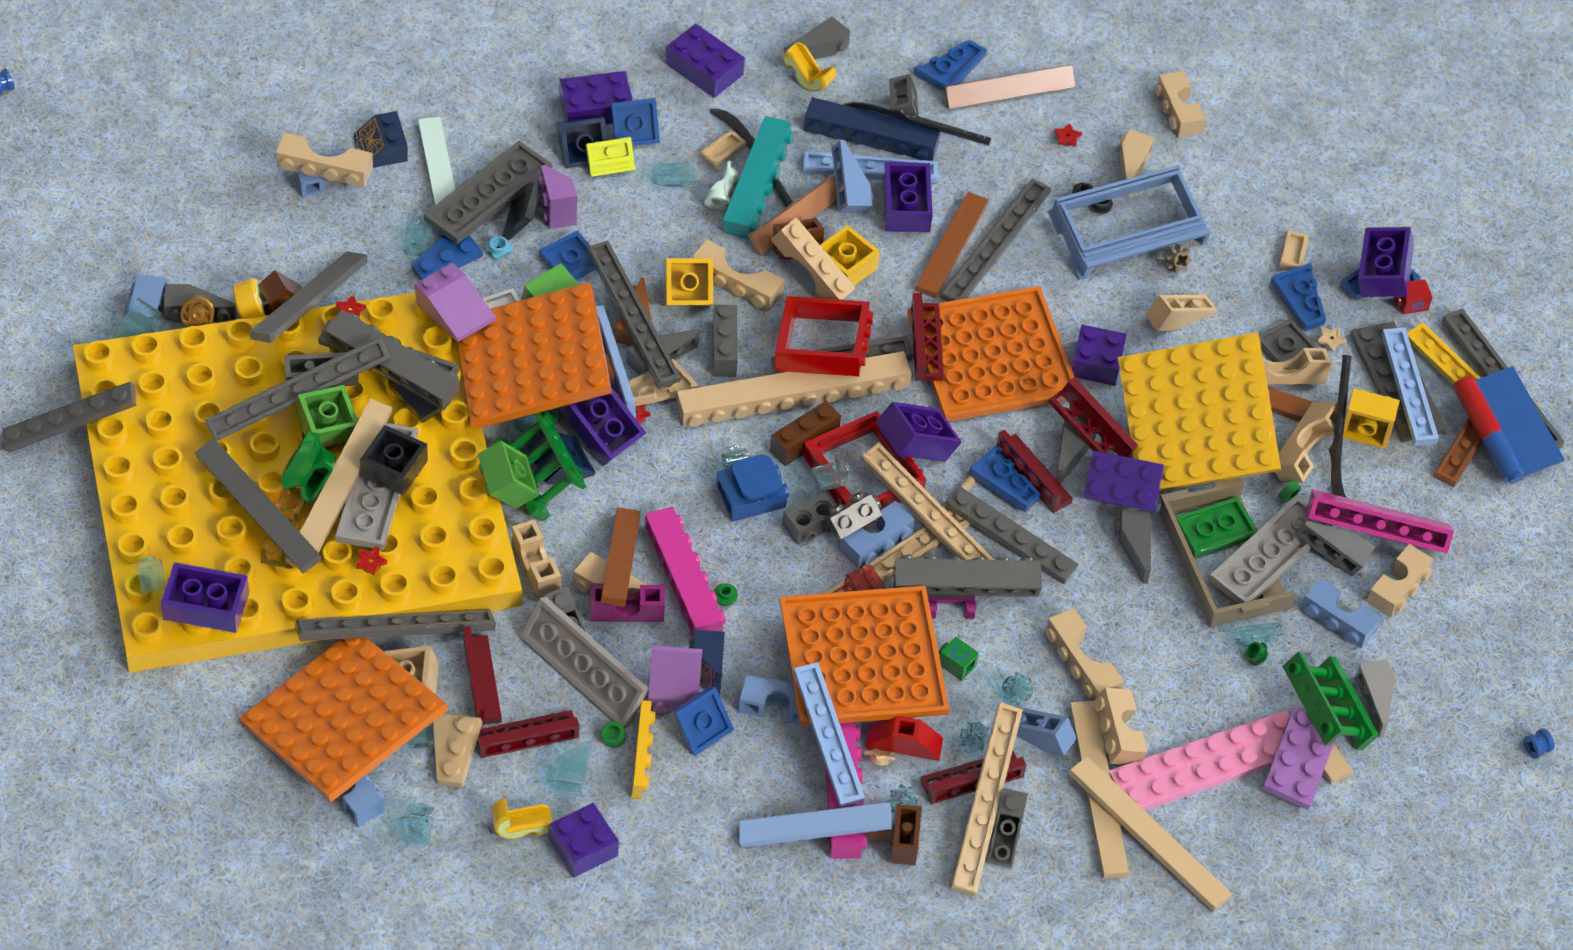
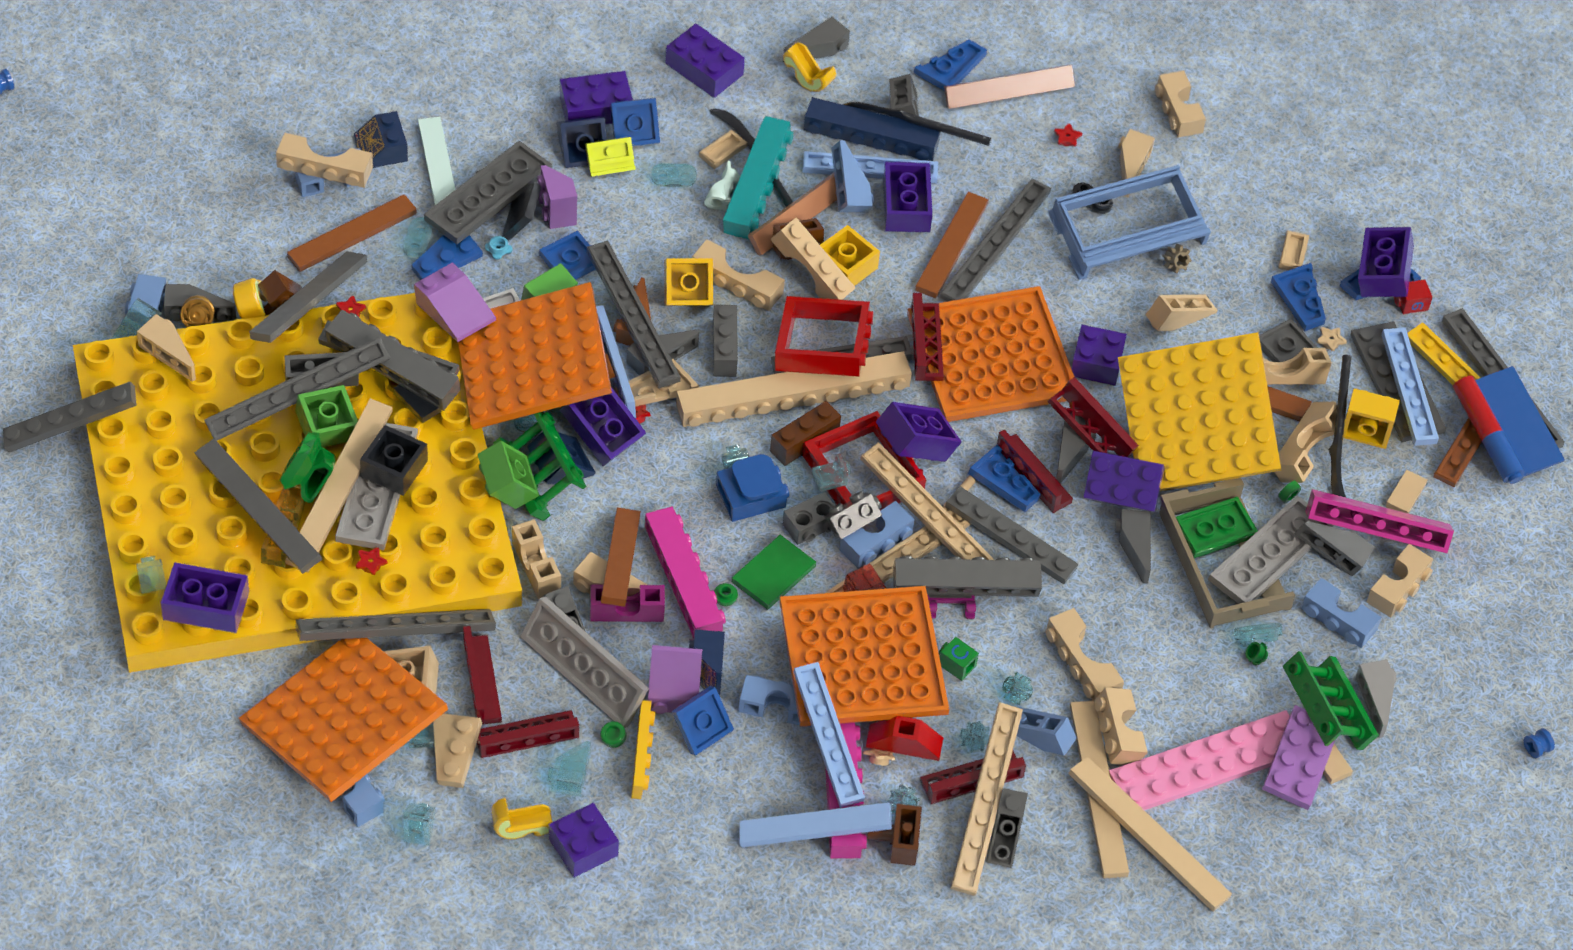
(163, 342): none -> tan slope
(351, 233): none -> dark orange tile
(773, 572): none -> green tile
(1406, 492): none -> tan tile

